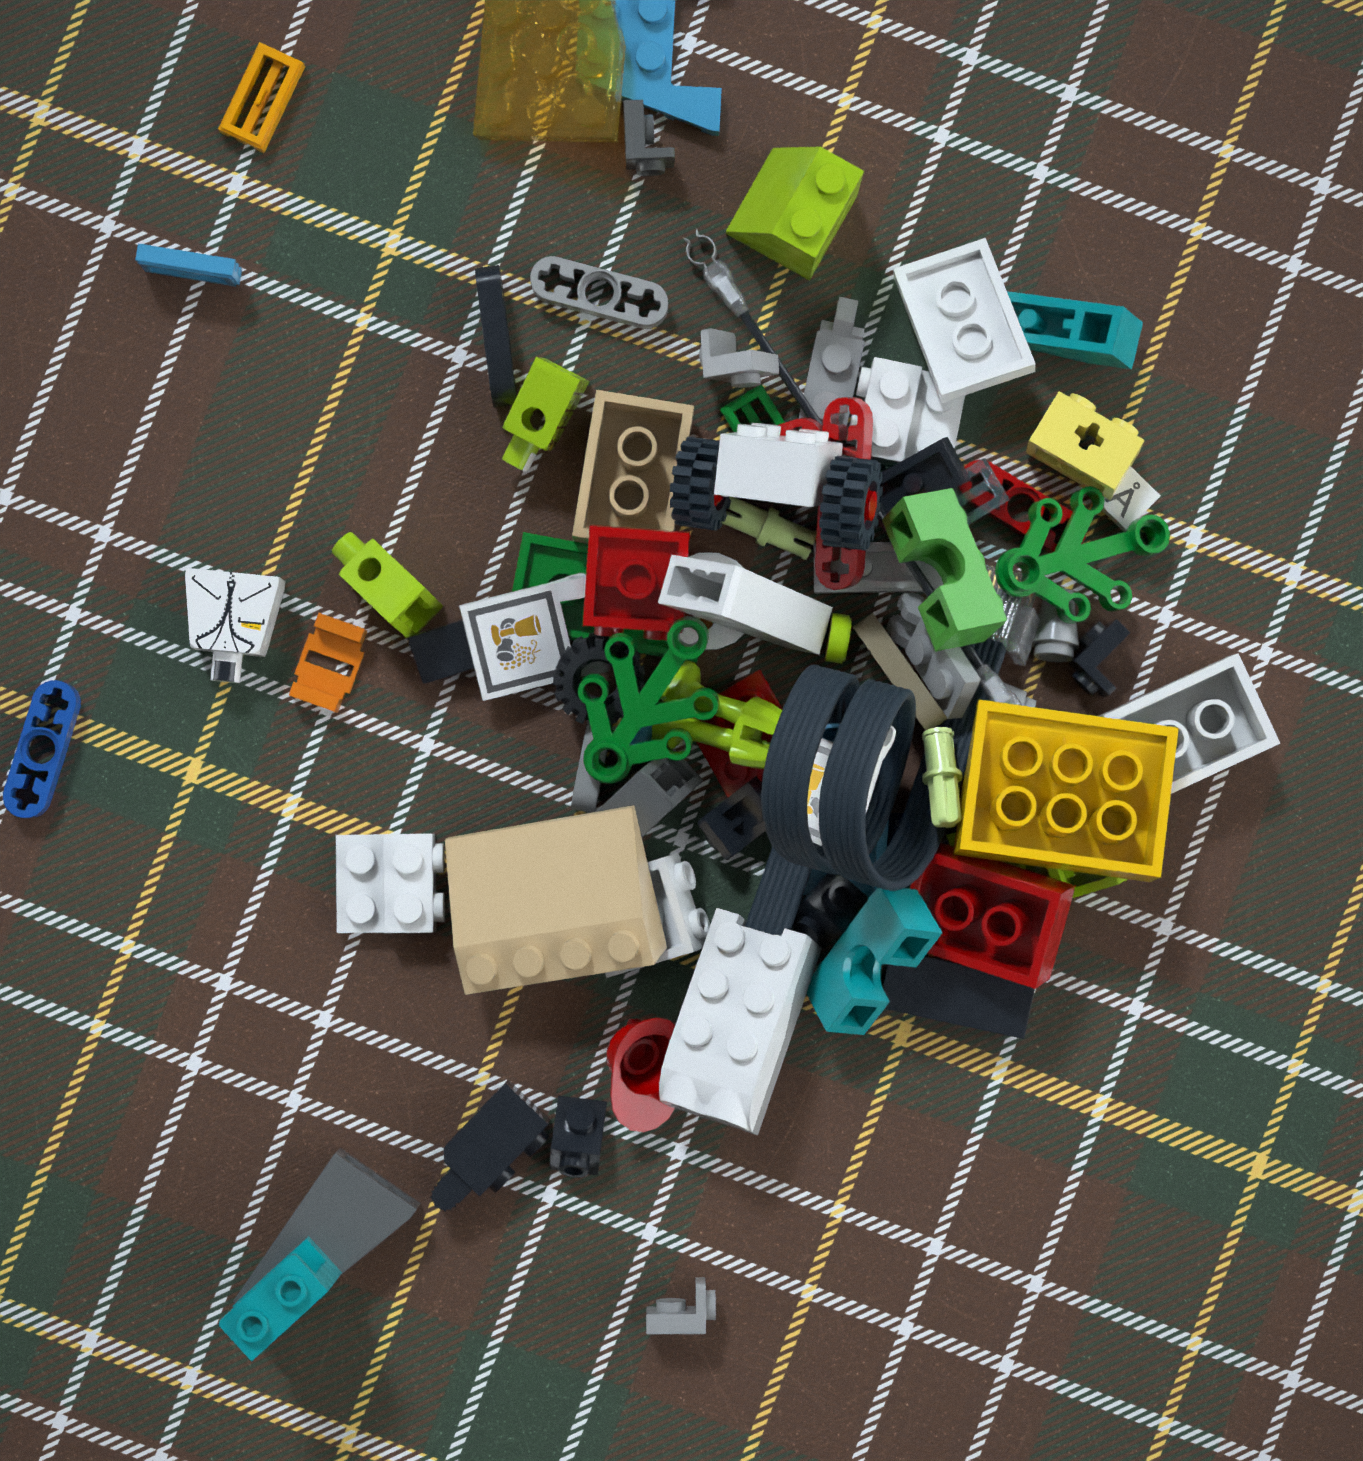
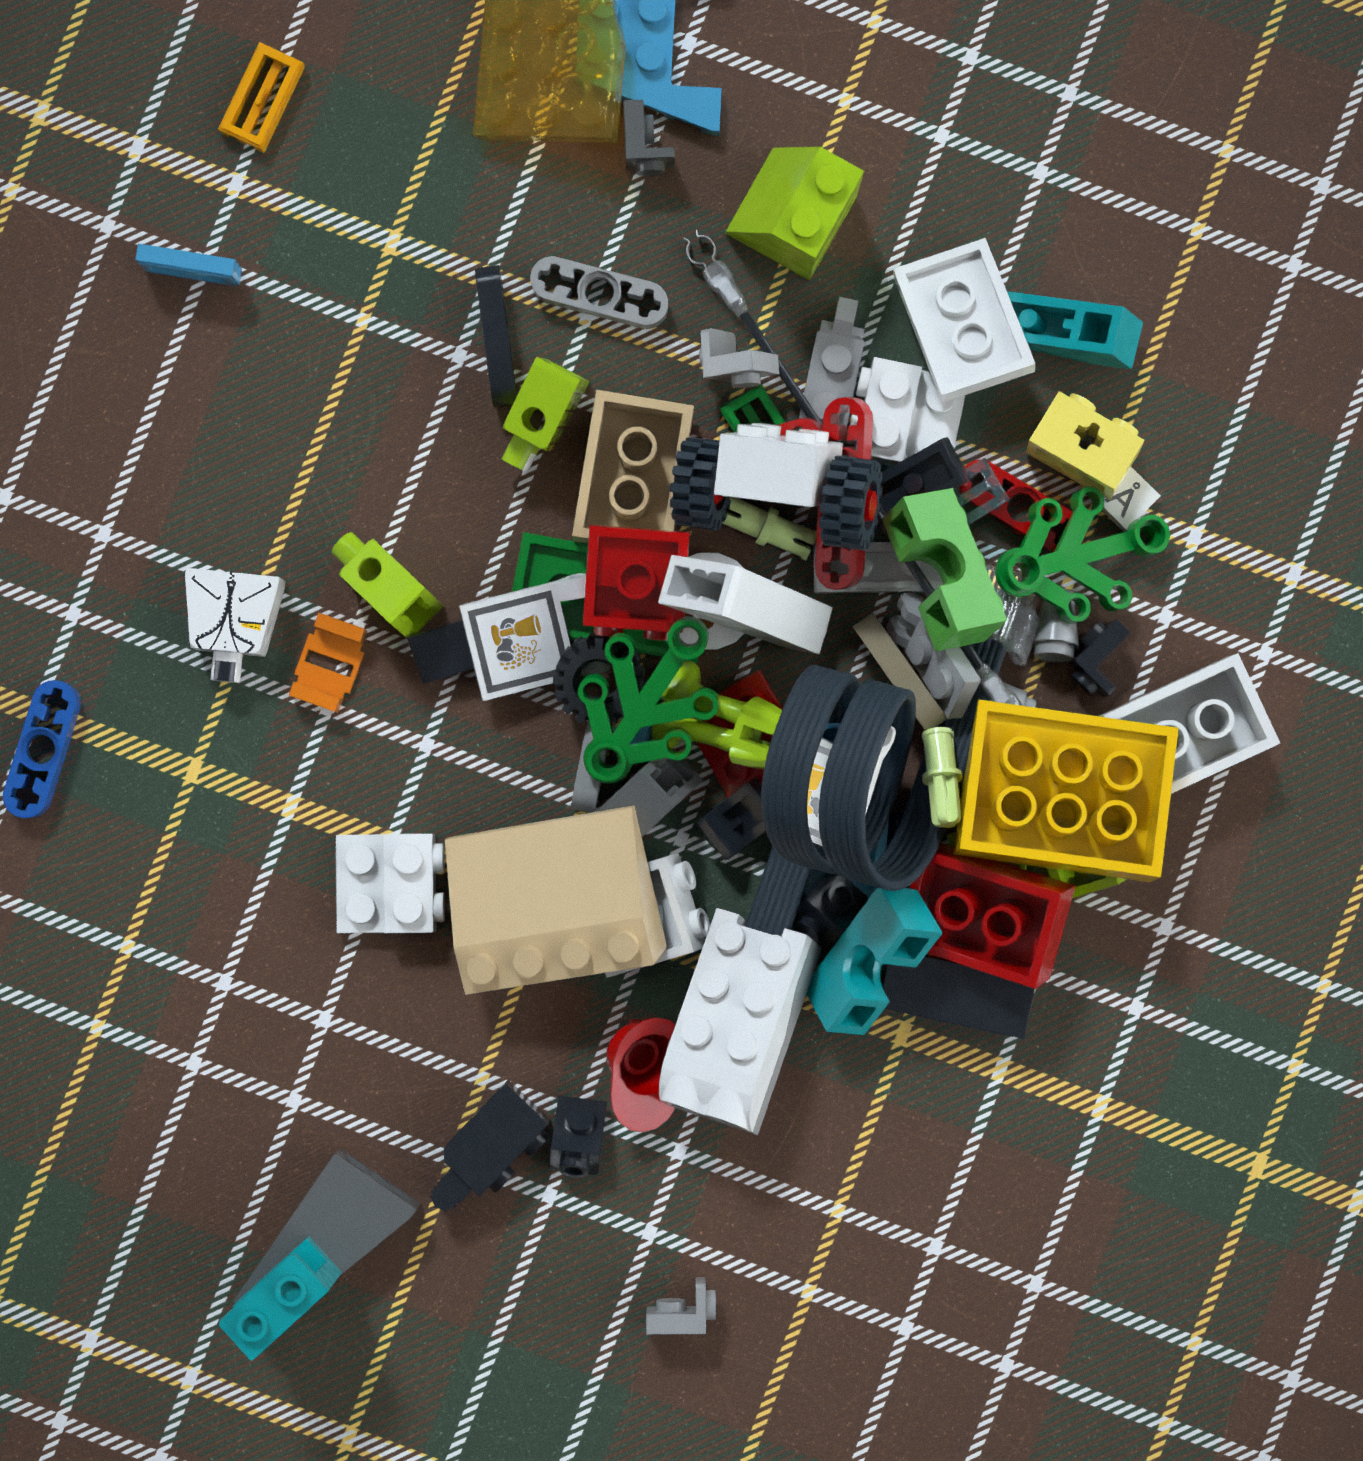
(838, 638): lime tile -> none

